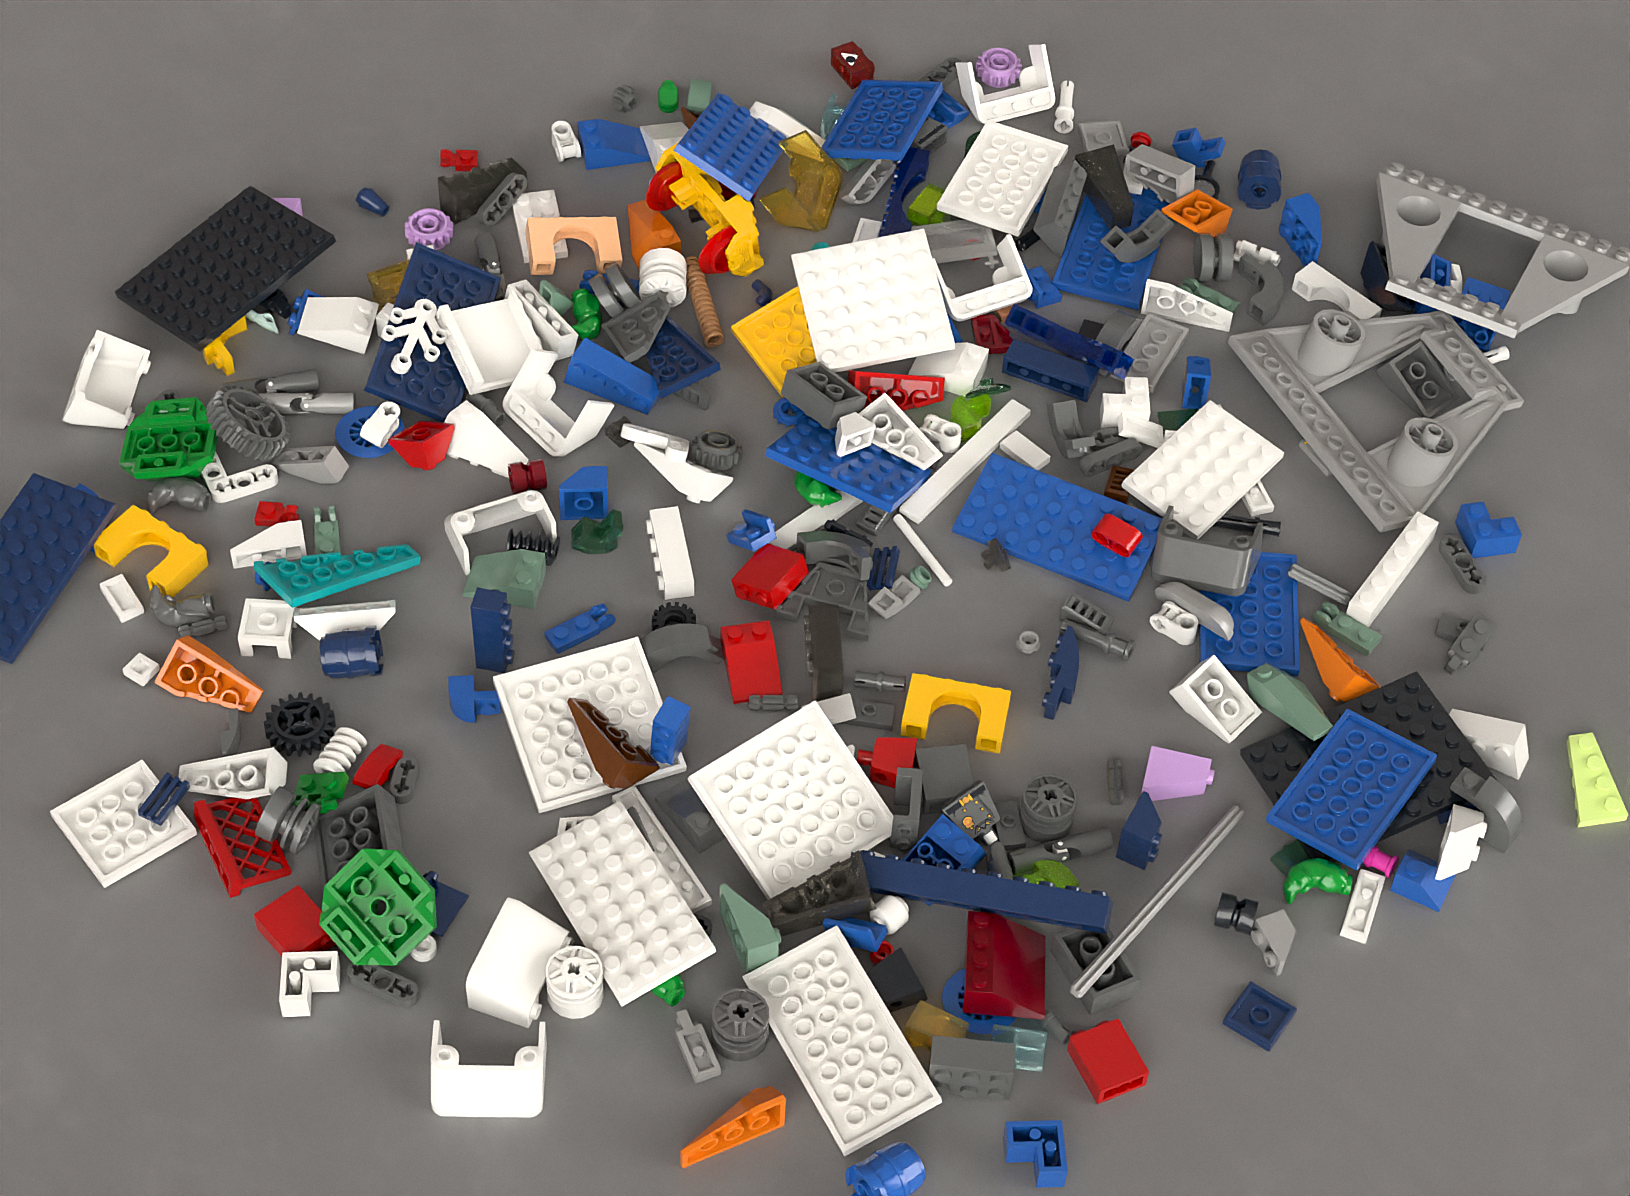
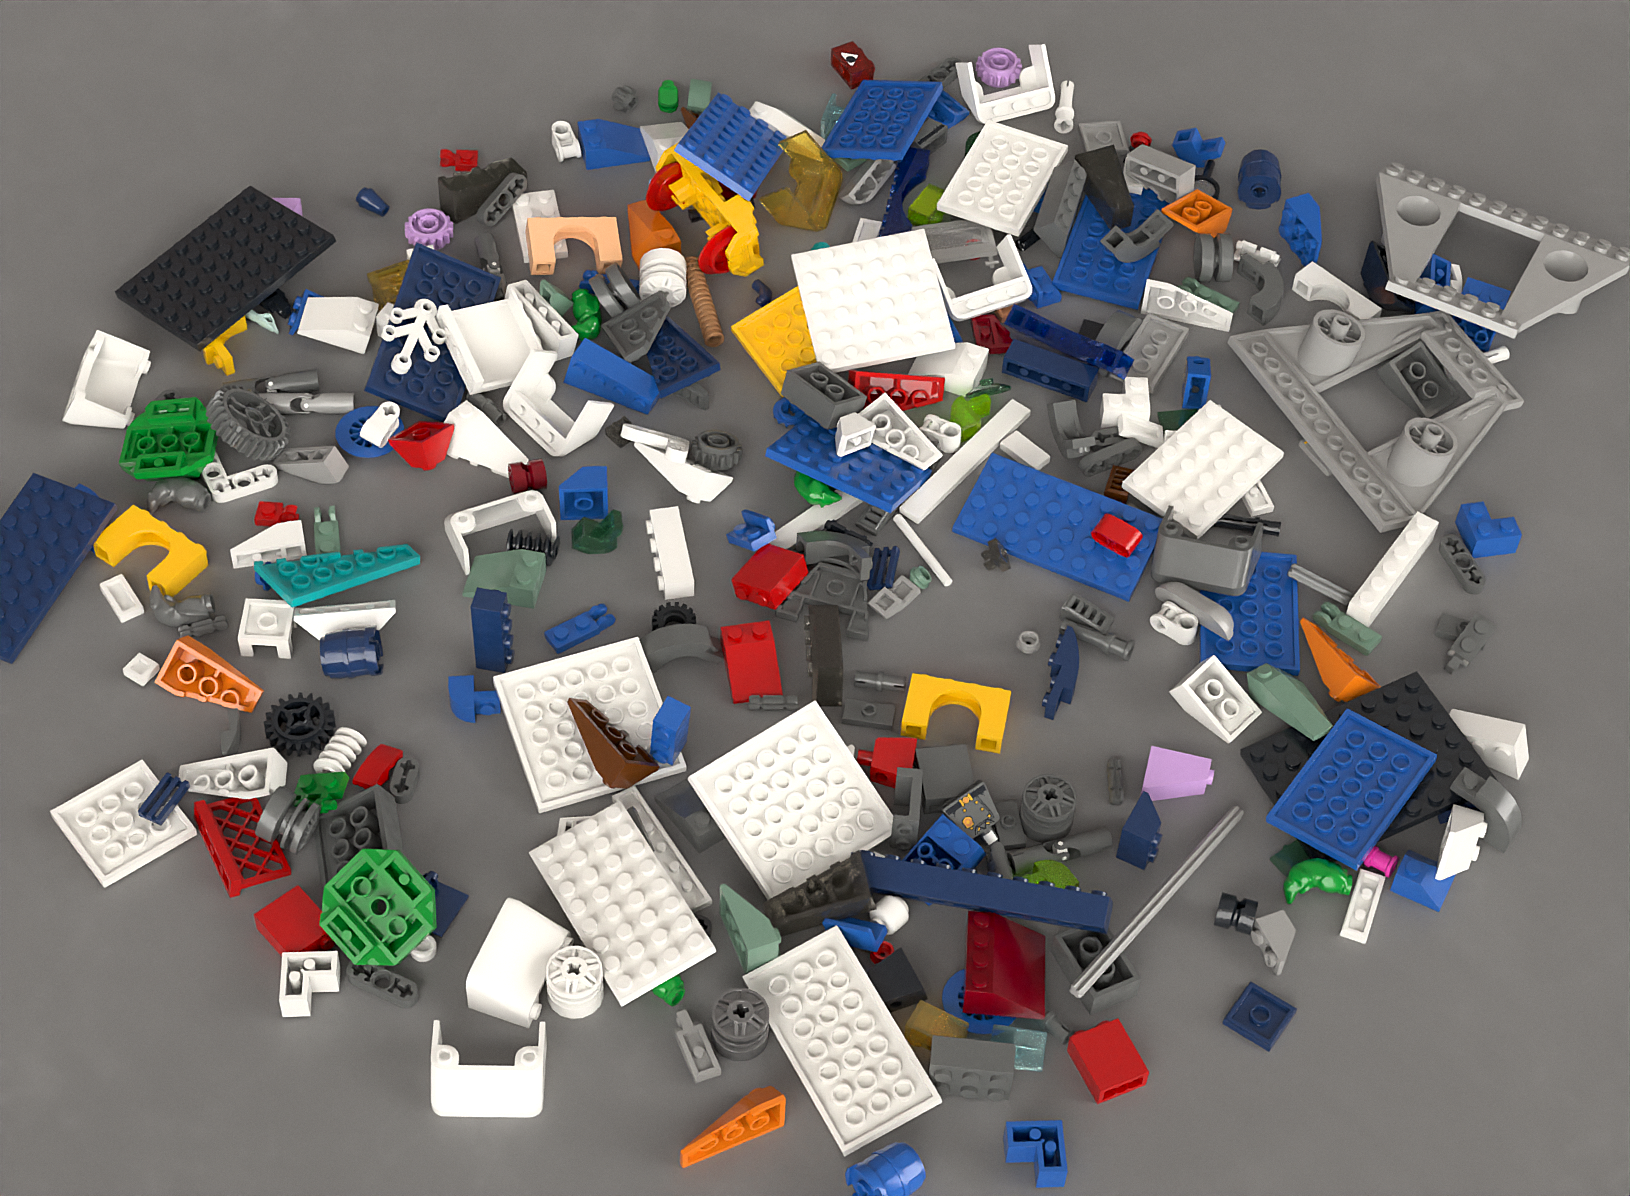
(838, 708): white tile -> none
(1595, 790): yellowish green wing -> none

